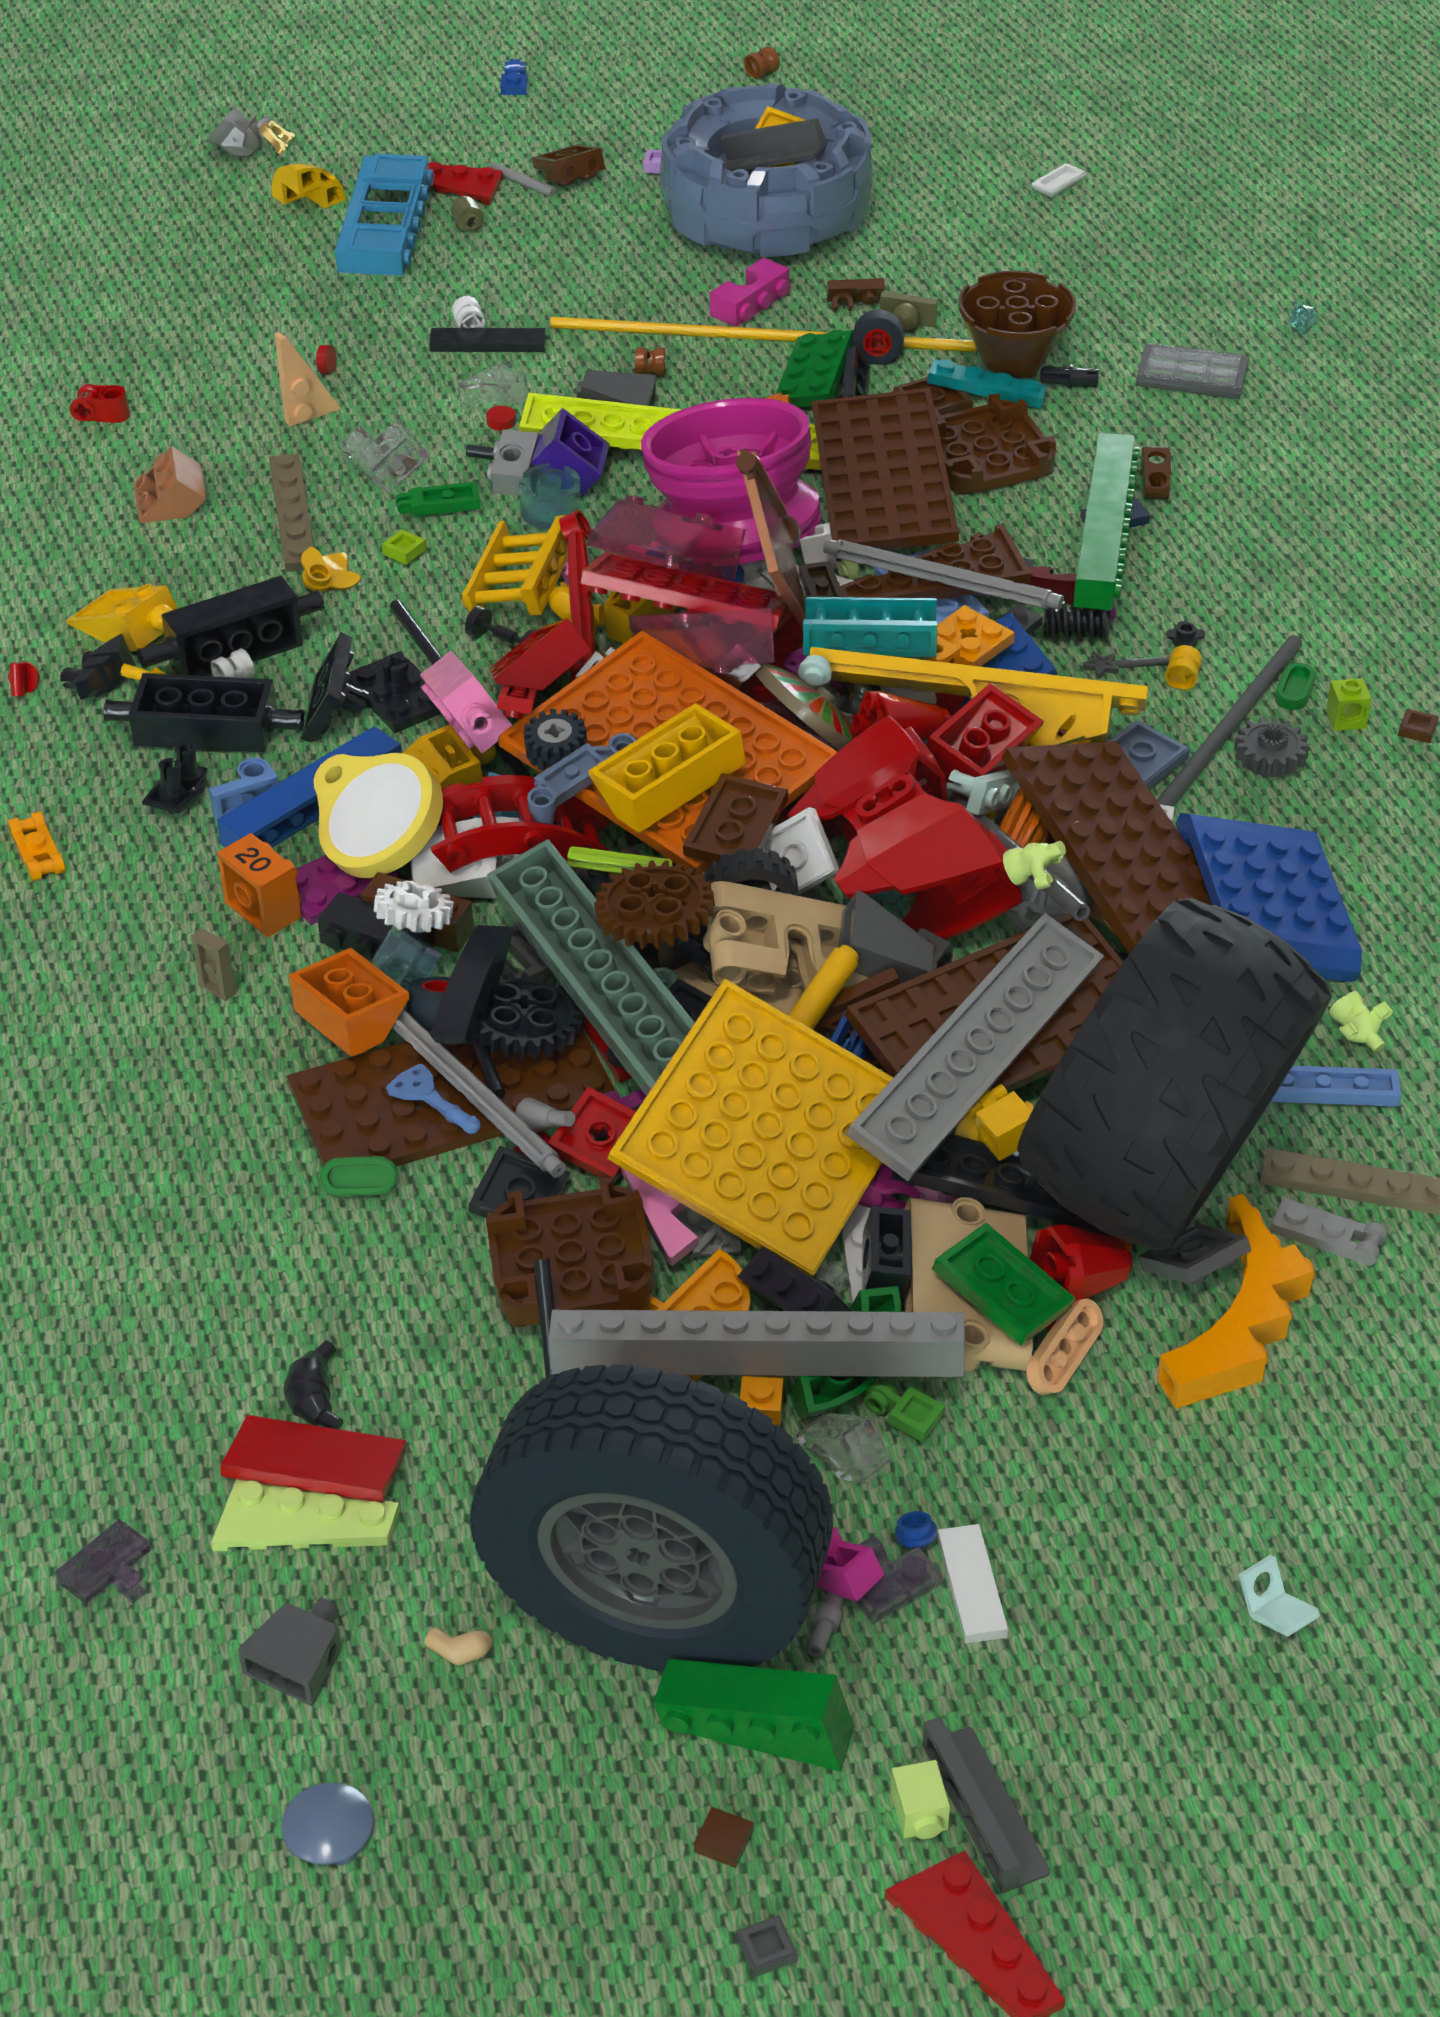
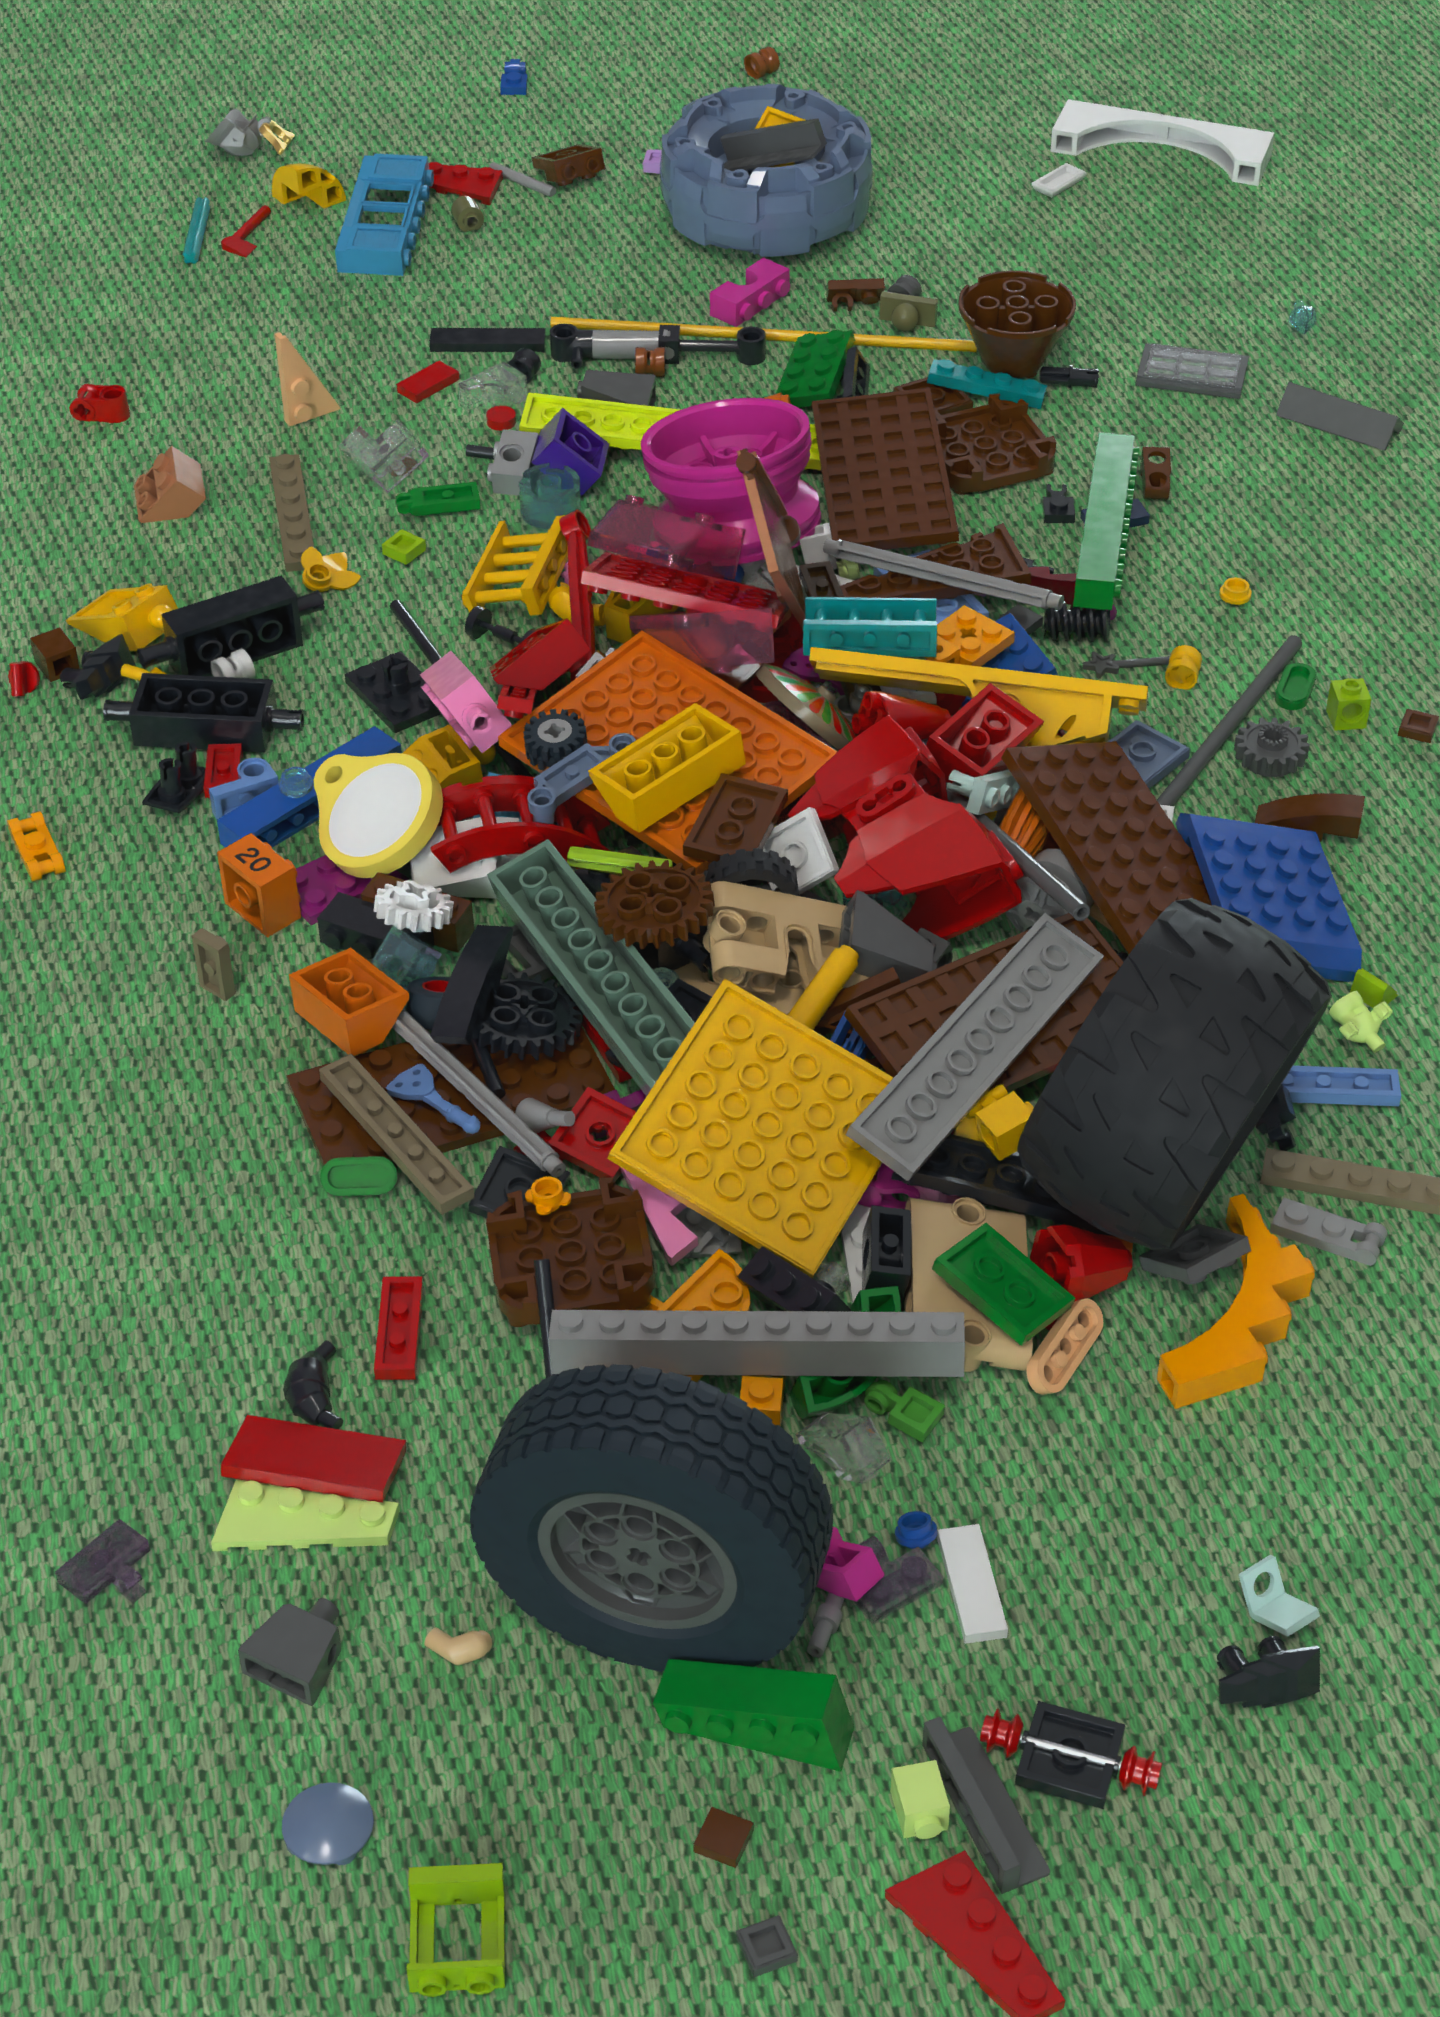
(54, 653): none -> reddish brown brick
(196, 230): none -> teal axle
(221, 765): none -> red plate
(236, 243): none -> red piece
(295, 782): none -> clear light blue plate
(326, 359): red tile -> none
(332, 690): black plate -> none
(397, 1134): none -> dark tan plate
(398, 1328): none -> red plate
(427, 381): none -> red tile
(456, 1886): none -> lime panel
(468, 313): white wheel -> none
(526, 362): none -> black wheel
(547, 1195): none -> light orange plate
(573, 344): none -> black piece
(815, 670): light aqua plate -> none
(884, 329): black wheel -> none
(906, 285): none -> dark grey wheel
(1032, 861): yellowish green piece -> none
(1058, 507): none -> black plate
(1070, 1754): none -> black plate
(1185, 634): black plate -> none
(1235, 149): none -> white arch
(1235, 591): none -> yellow plate
(1273, 1679): none -> black connector
(1275, 1118): none -> black plate
(1315, 812): none -> reddish brown slope
(1338, 416): none -> dark grey panel
(1372, 988): none -> lime slope

